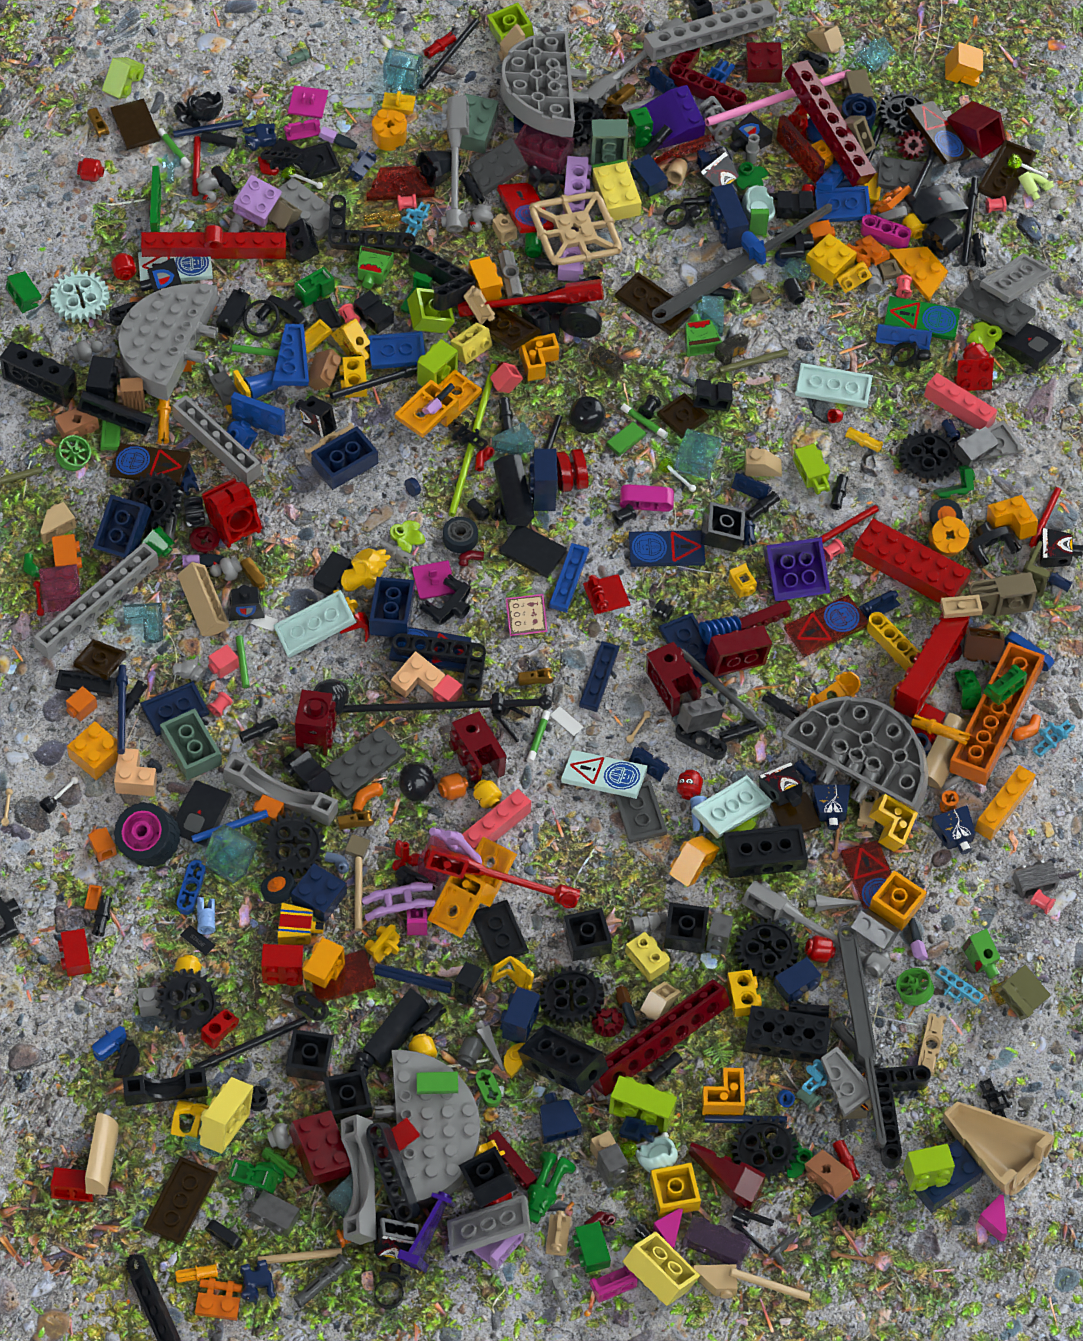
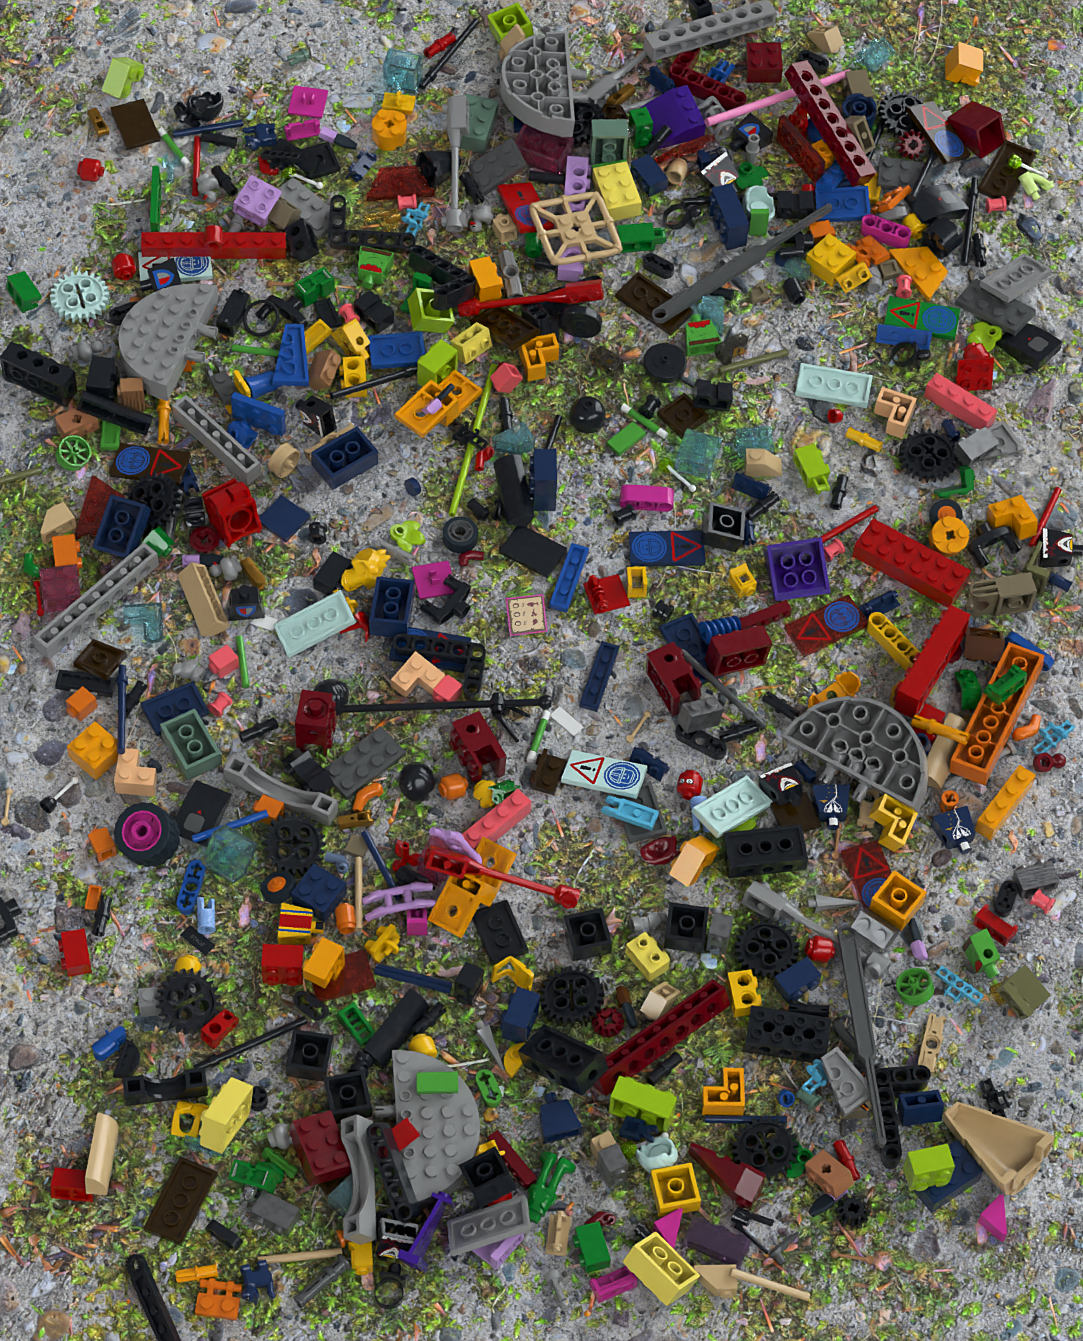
(94, 507): none -> clear red wing
(283, 460): none -> tan wheel
(284, 518): none -> dark blue tile
(317, 533): none -> black wheel
(341, 1016): none -> green slope
(345, 918): none -> orange brick
(361, 1257): none -> yellow window
(380, 862): none -> dark blue bar
(469, 1051): dark grey brick -> none
(476, 302): tan hinge -> none
(502, 790): none -> green hinge
(531, 677): pearl gold bar -> none
(536, 175): black piece -> none
(548, 773): none -> dark brown bracket
(572, 470): red wheel -> none
(631, 812): none -> medium azure hinge
(636, 582): none -> yellow window
(640, 237): none -> green brick
(658, 266): none -> black beam
(660, 851): none -> dark red hat
(665, 362): none -> black wheel
(754, 247): blue arm -> none
(754, 439): none -> clear light blue bracket
(897, 408): none -> light nougat brick
(920, 1107): none -> dark blue brick
(961, 606): tan plate -> none
(997, 928): none -> red hinge
(1009, 899): none -> black beam
(1057, 760): none -> dark red plate

